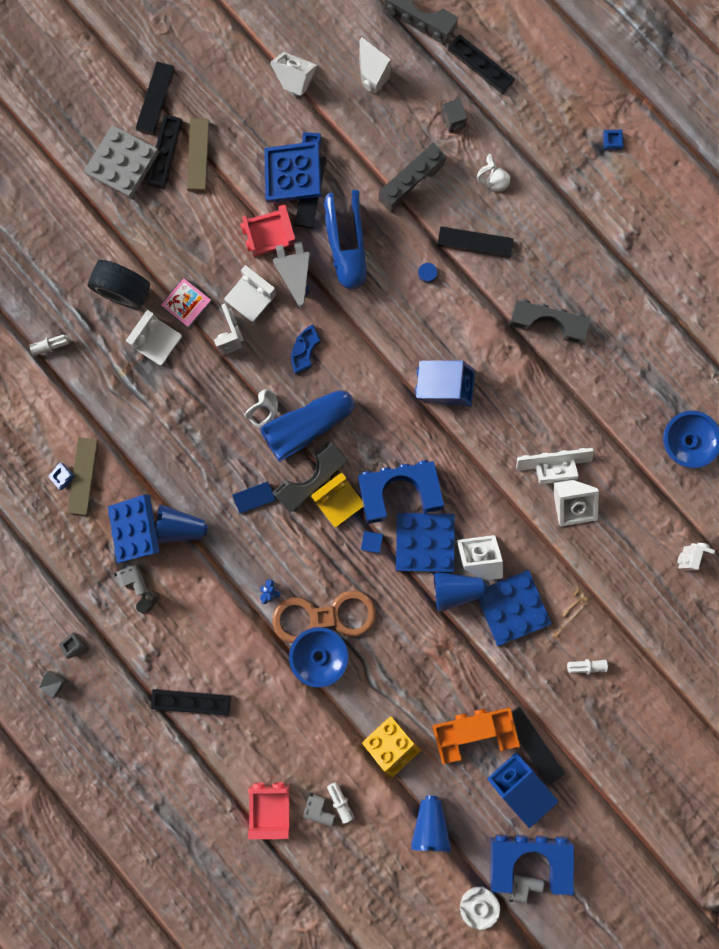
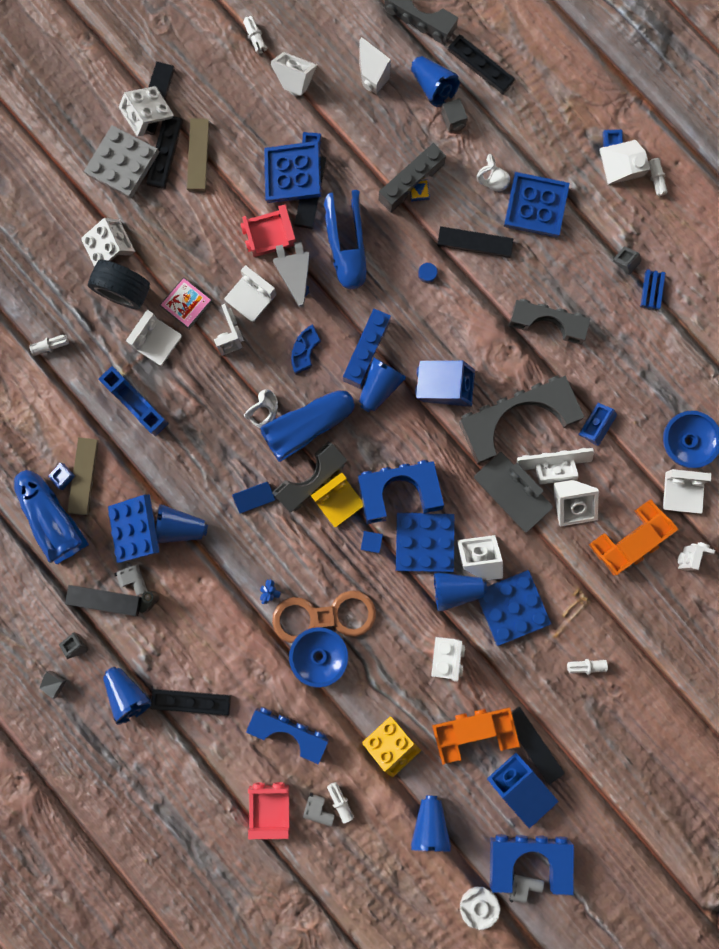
(49, 522): none -> blue piece
(103, 600): none -> black tile
(107, 241): none -> white bracket
(124, 696): none -> blue cone
(133, 401): none -> blue arch
(144, 107): none -> white bracket
(254, 34): none -> white axle
(311, 744): none -> blue arch
(366, 348): none -> blue arch
(379, 385): none -> blue cone
(420, 191): none -> tile
(435, 80): none -> blue cone
(447, 658): none -> white bracket
(514, 491): none -> dark grey bracket
(536, 204): none -> blue plate
(553, 396): none -> dark grey arch
(598, 424): none -> blue slope
(624, 161): none -> white slope
(627, 259): none -> dark grey slope
(644, 539): none -> orange bracket
(655, 275): none -> blue tile
(657, 176): none -> white axle
(684, 491): none -> white bracket

